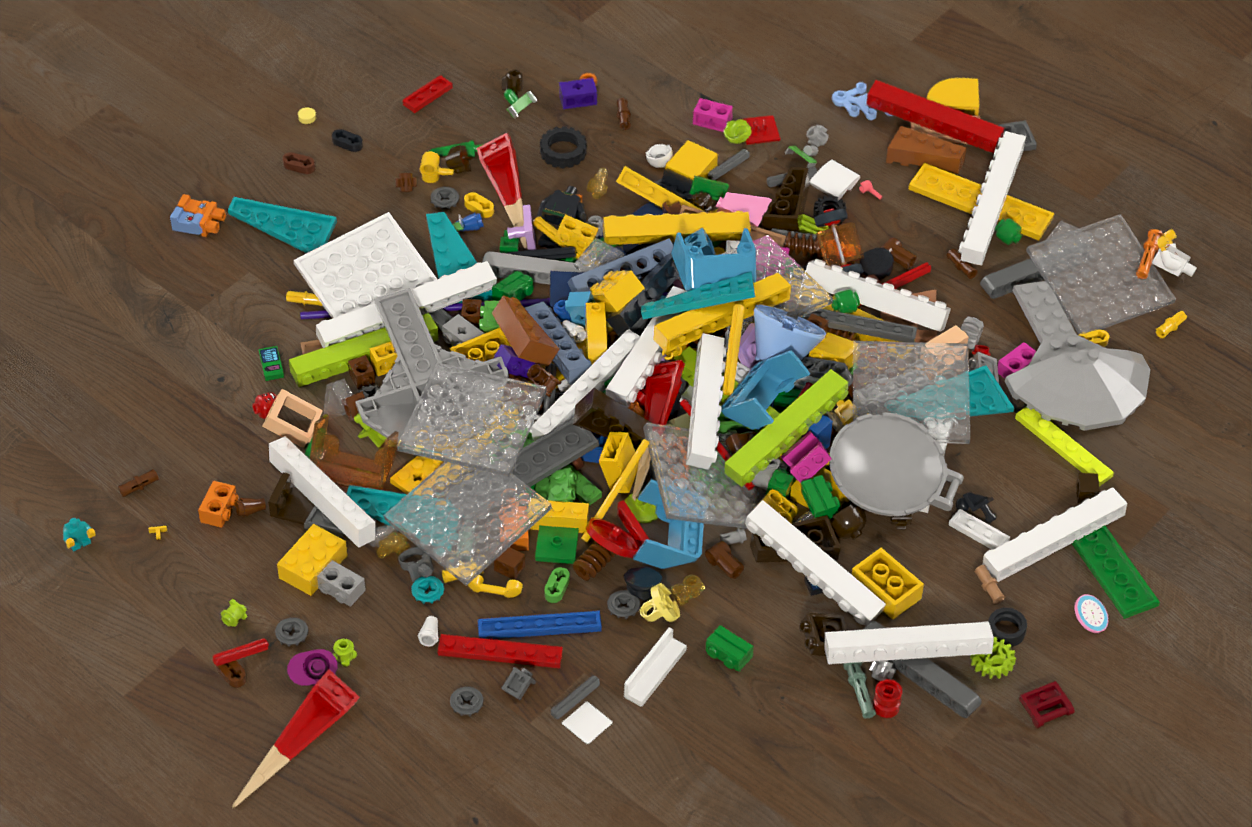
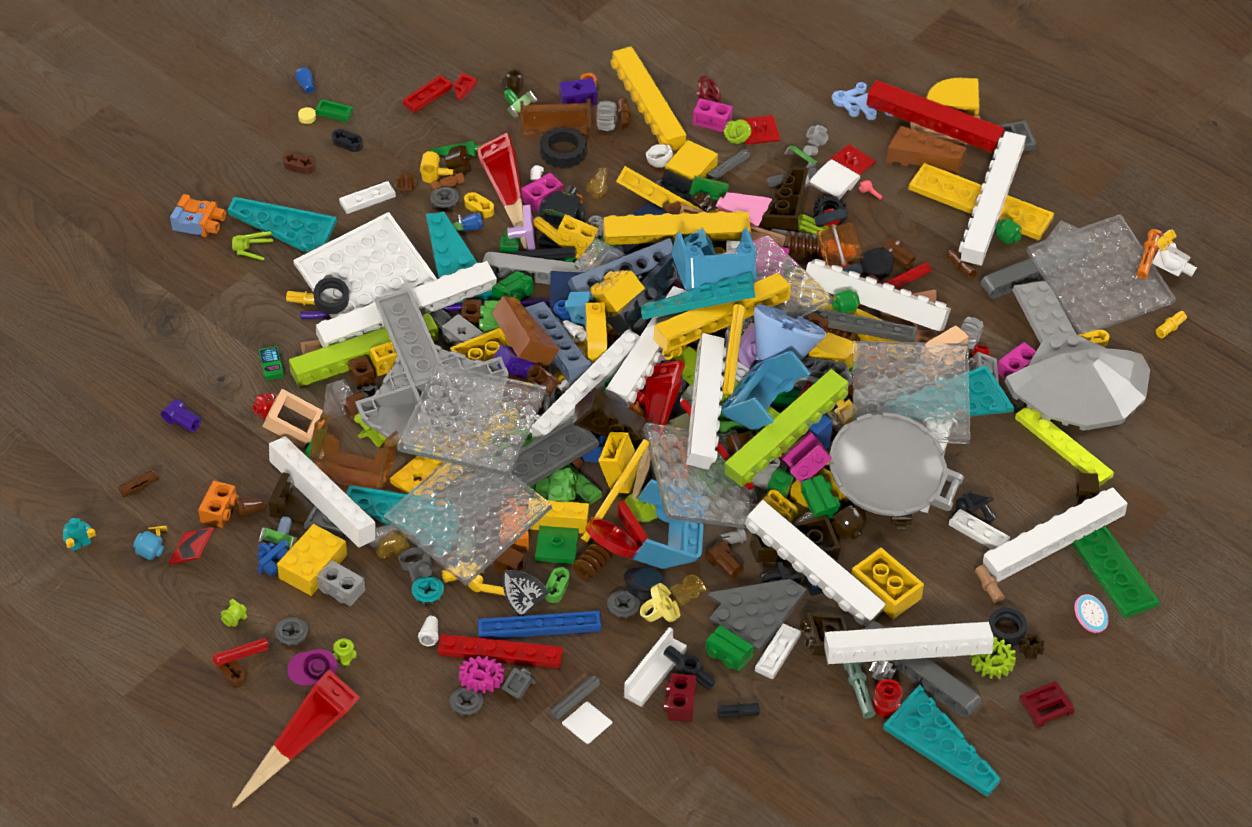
(148, 545): none -> dark azure head
(177, 413): none -> dark purple piece
(191, 545): none -> red piece
(241, 242): none -> lime plant
(269, 554): none -> blue hips
(282, 533): none -> piece
(305, 79): none -> blue cone
(327, 283): none -> black tyre
(334, 110): none -> green tile
(367, 197): none -> white tile
(448, 181): none -> dark orange axle
(464, 86): none -> red slope
(481, 674): none -> dark pink gear
(522, 591): none -> shield
(536, 173): none -> white arm
(539, 190): none -> dark pink brick
(546, 117): none -> clear orange windscreen
(606, 116): none -> light grey gear
(648, 98): none -> yellow brick
(680, 697): none -> dark red brick
(689, 660): none -> black axle
(707, 92): none -> dark red piece
(738, 710): none -> black axle
(756, 610): none -> dark grey wing
(777, 651): none -> white tile
(781, 573): none -> black piece
(853, 159): none -> red piece
(938, 739): none -> teal wing
(1031, 646): none -> dark brown gear

